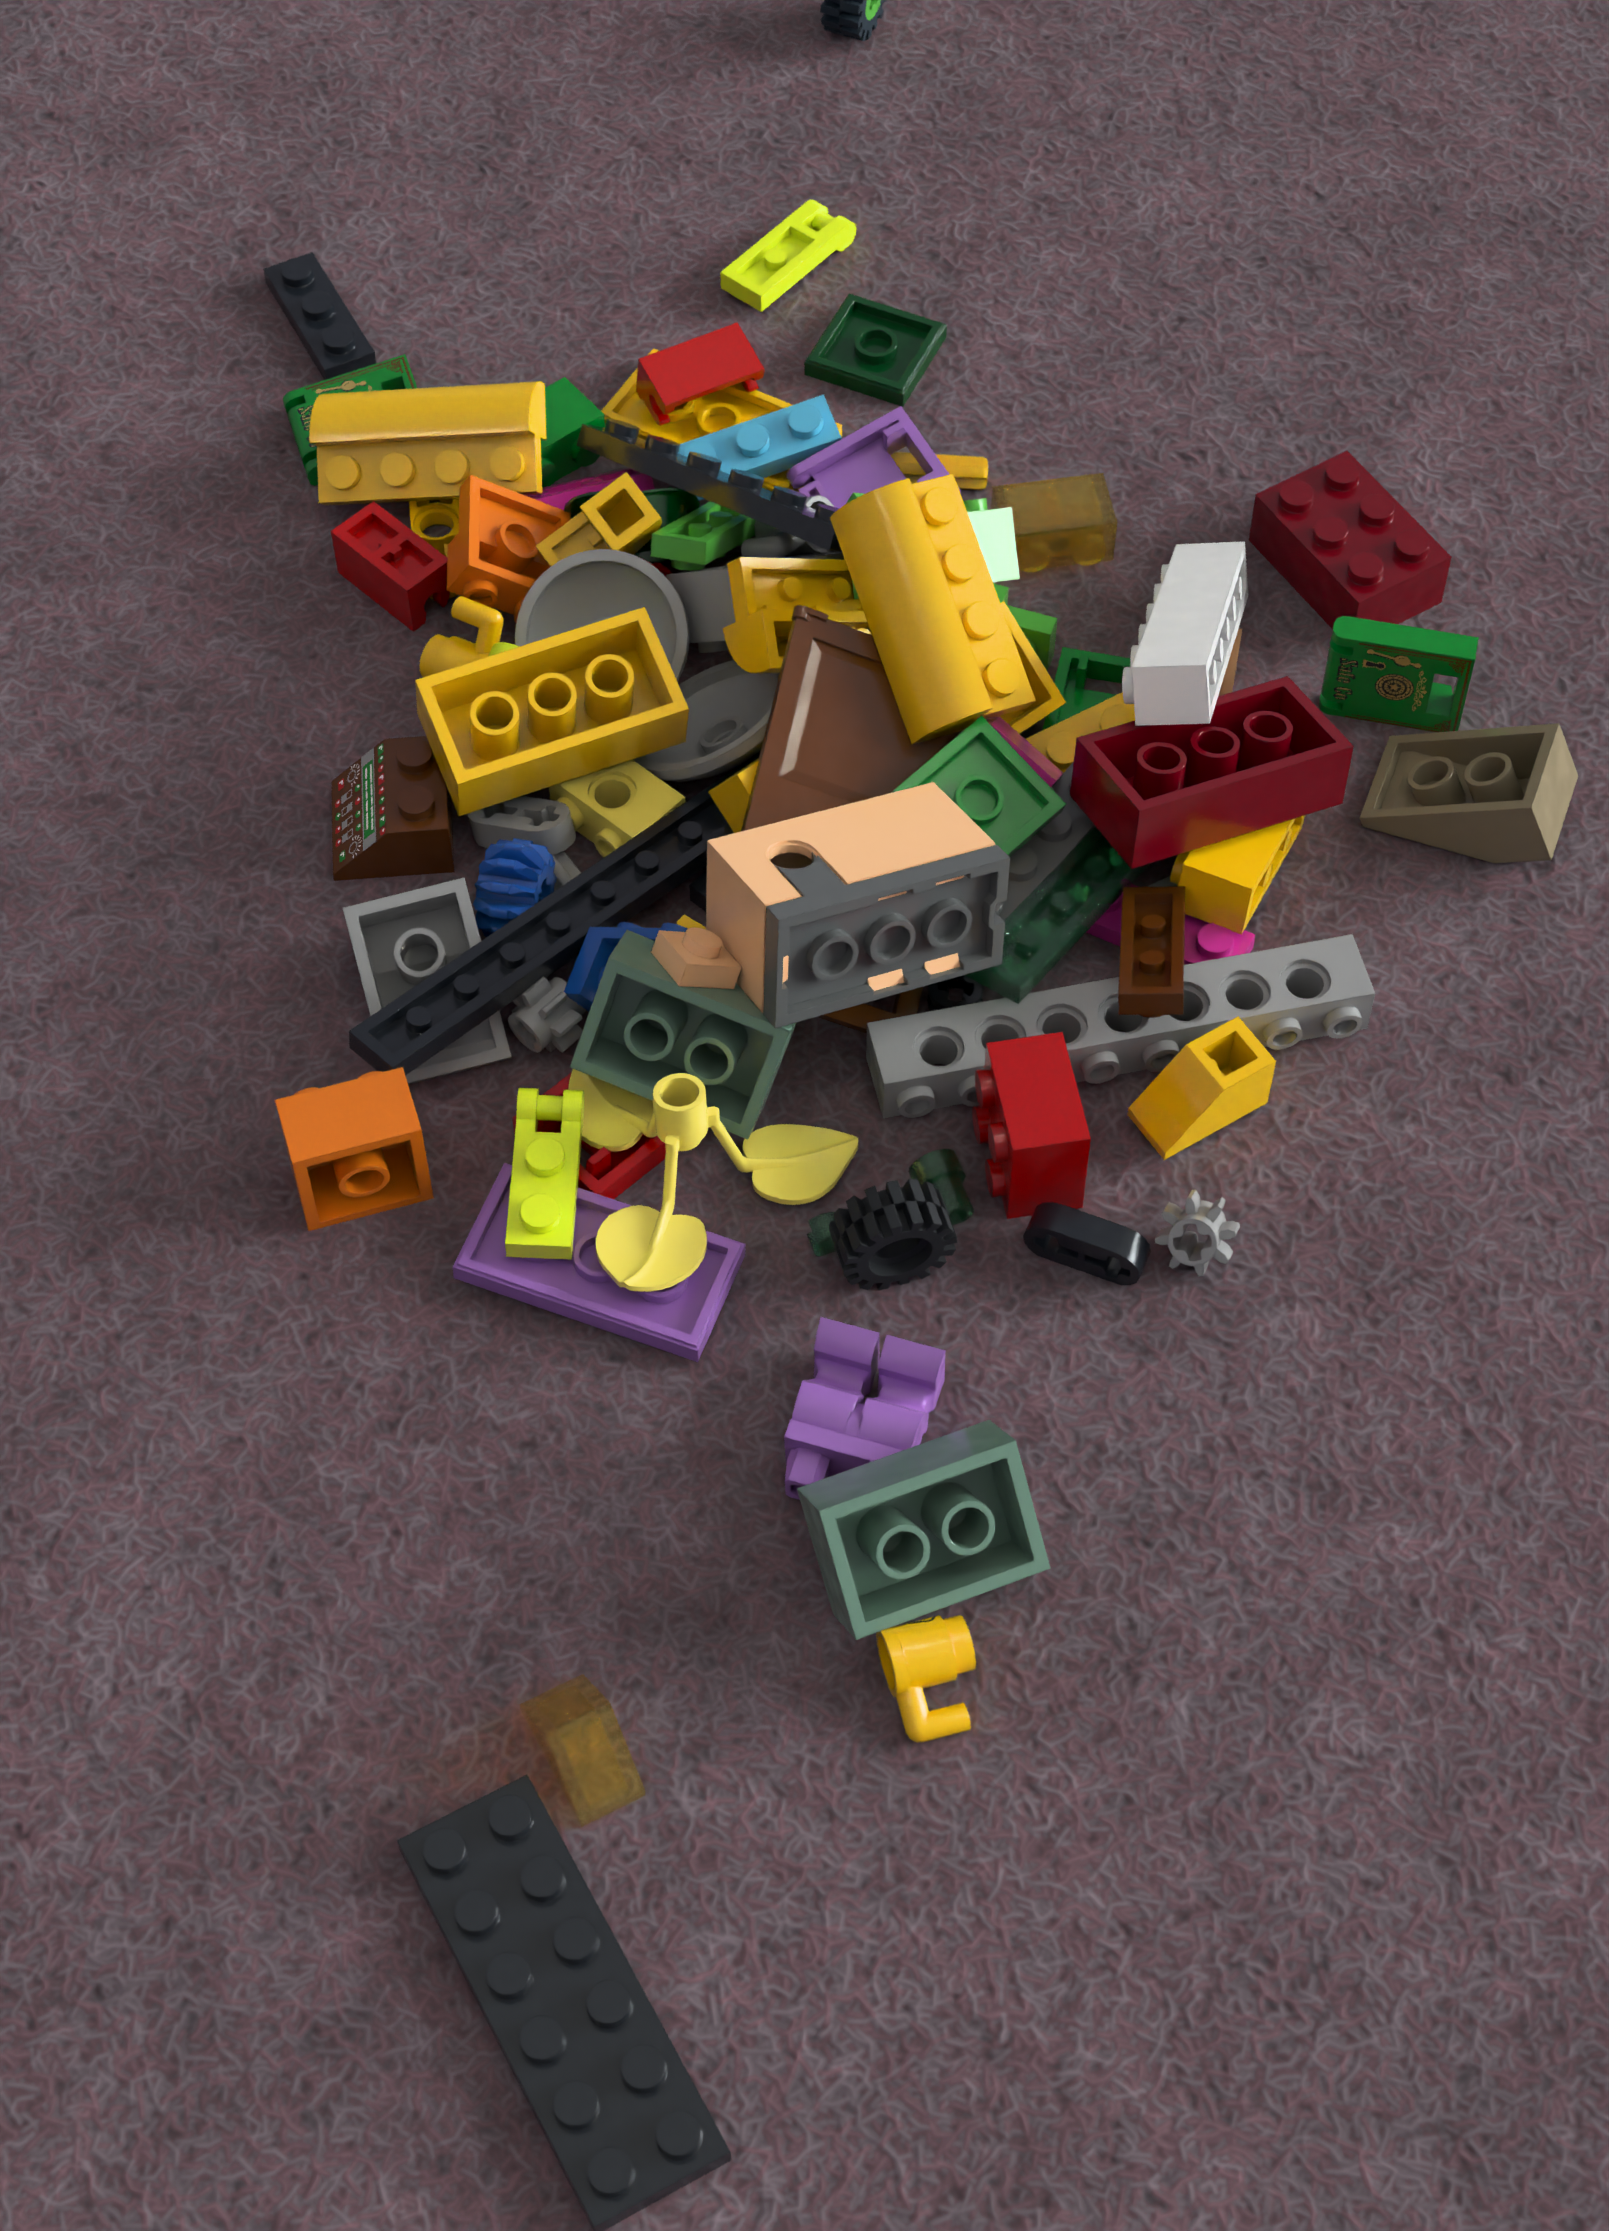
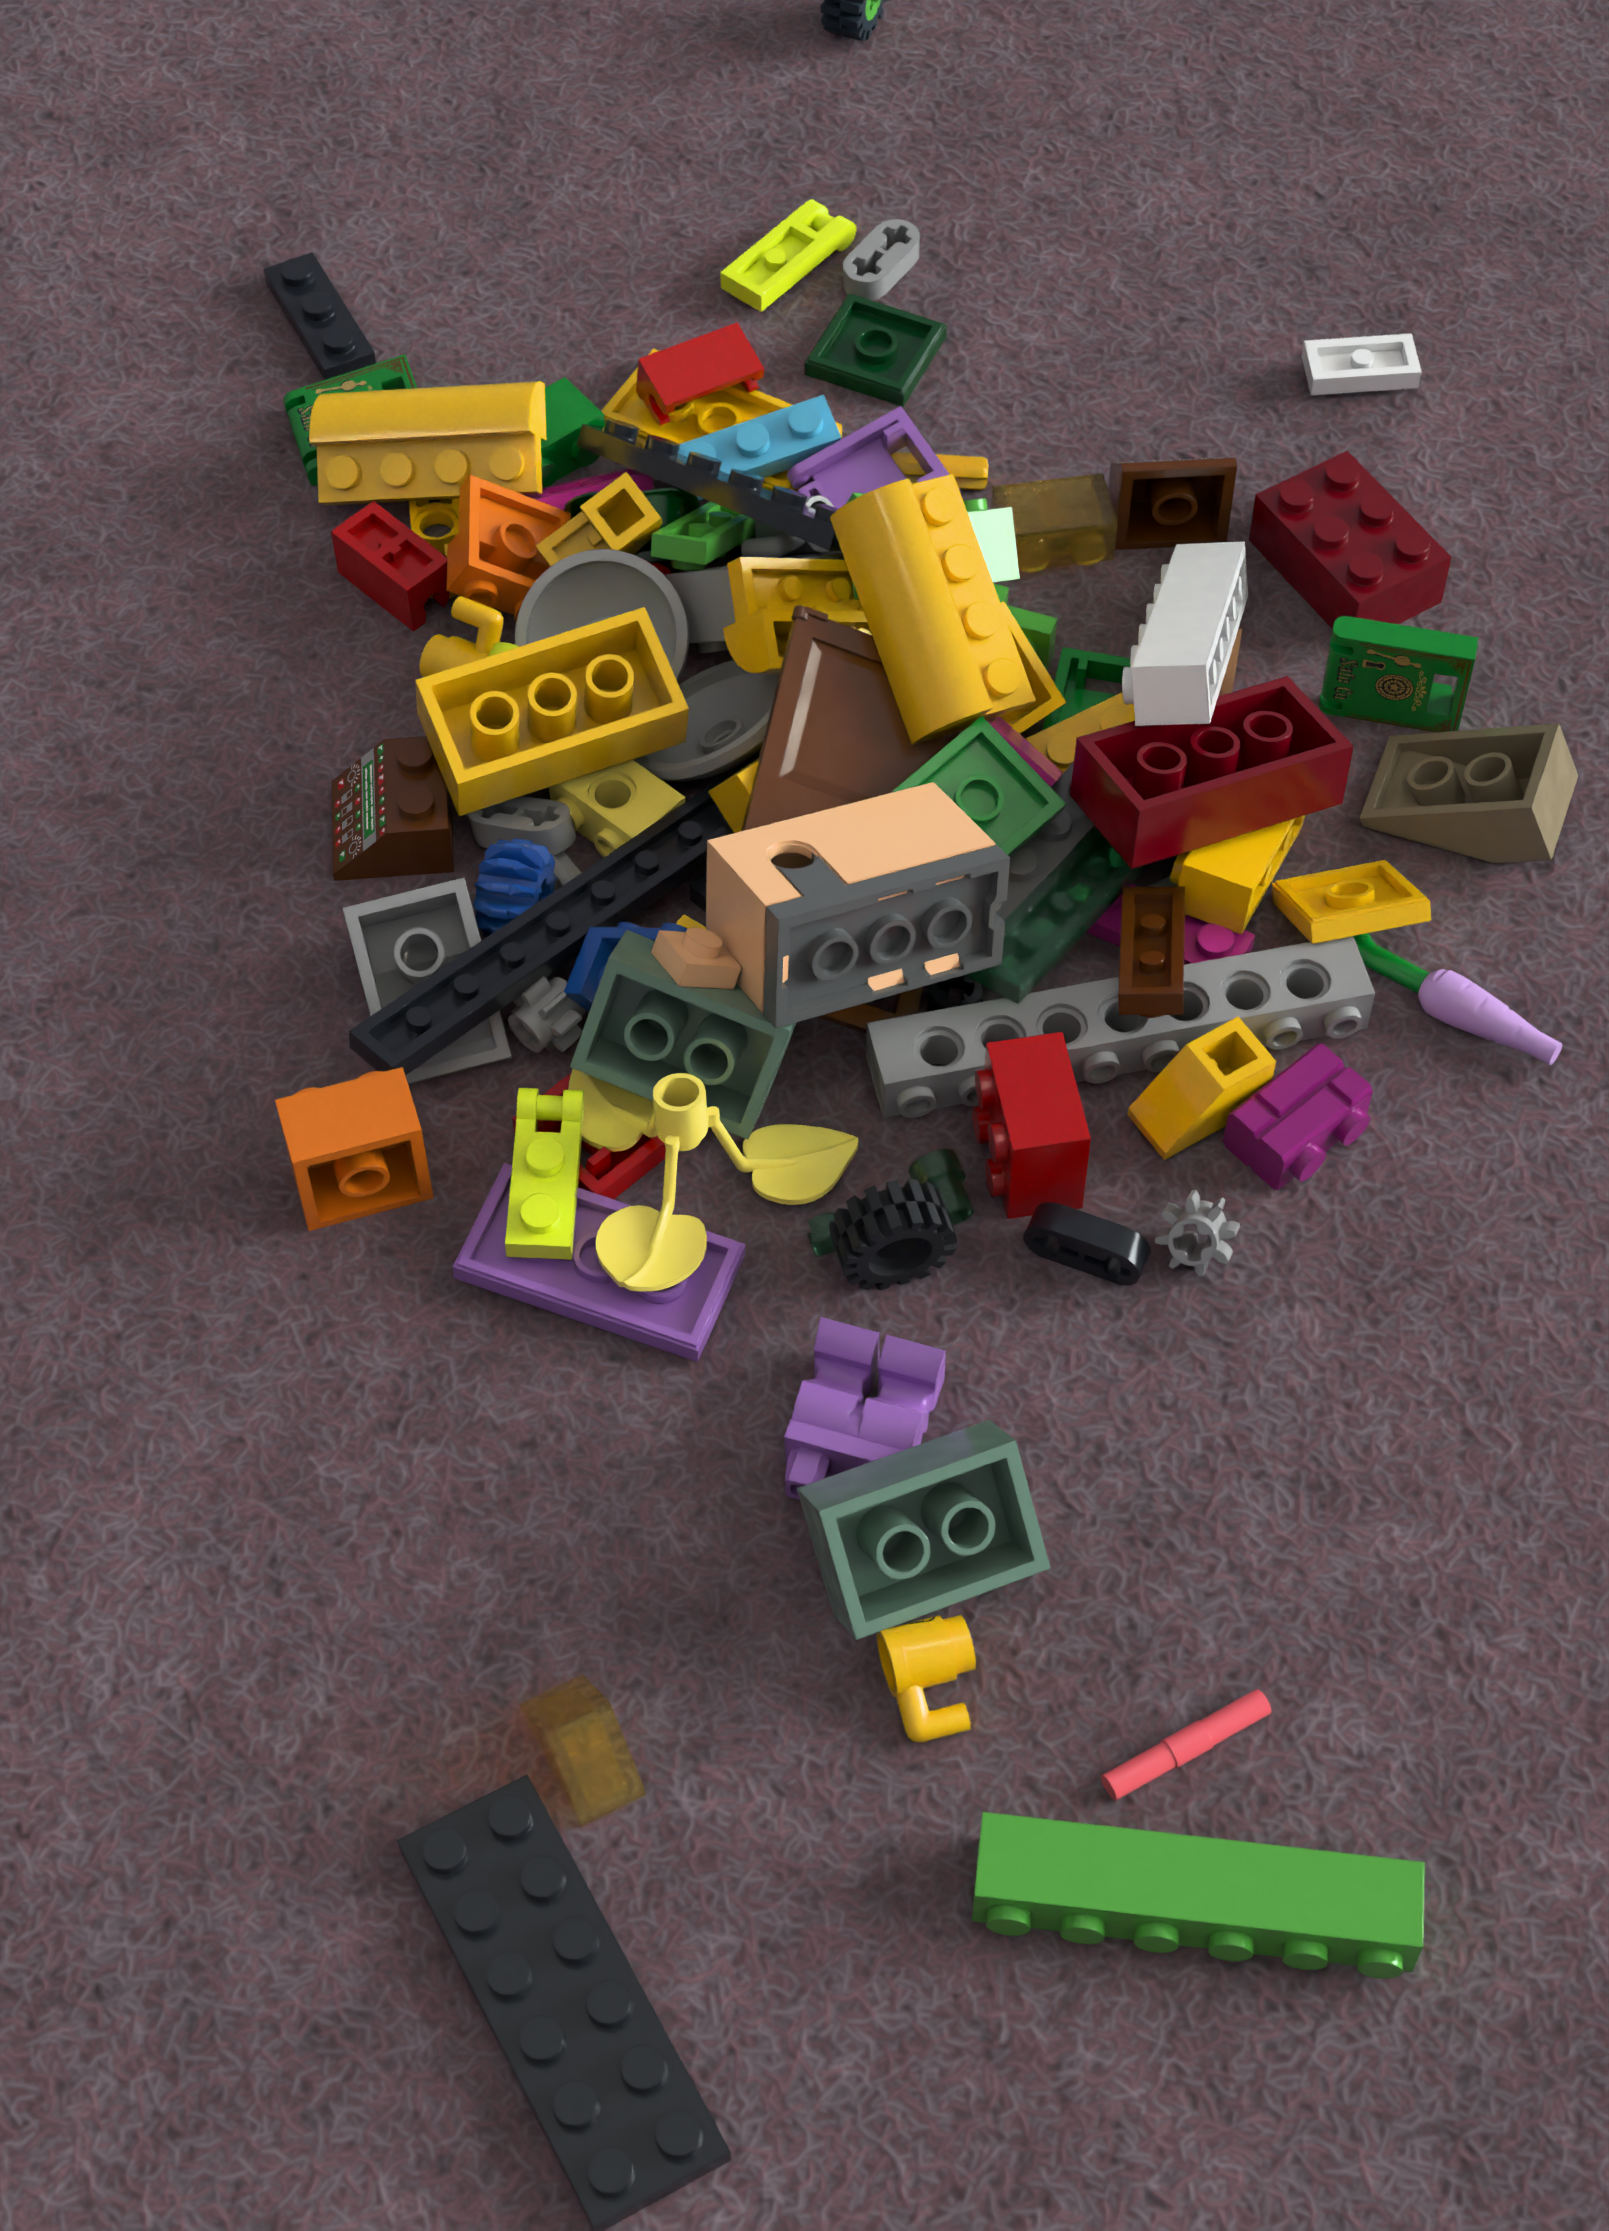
(873, 254): none -> light grey beam
(1172, 501): none -> reddish brown slope
(1186, 1744): none -> coral piece
(1199, 1894): none -> bright green brick
(1299, 1117): none -> magenta brick
(1350, 901): none -> yellow tile
(1361, 364): none -> white plate
(1460, 1002): none -> lavender piece

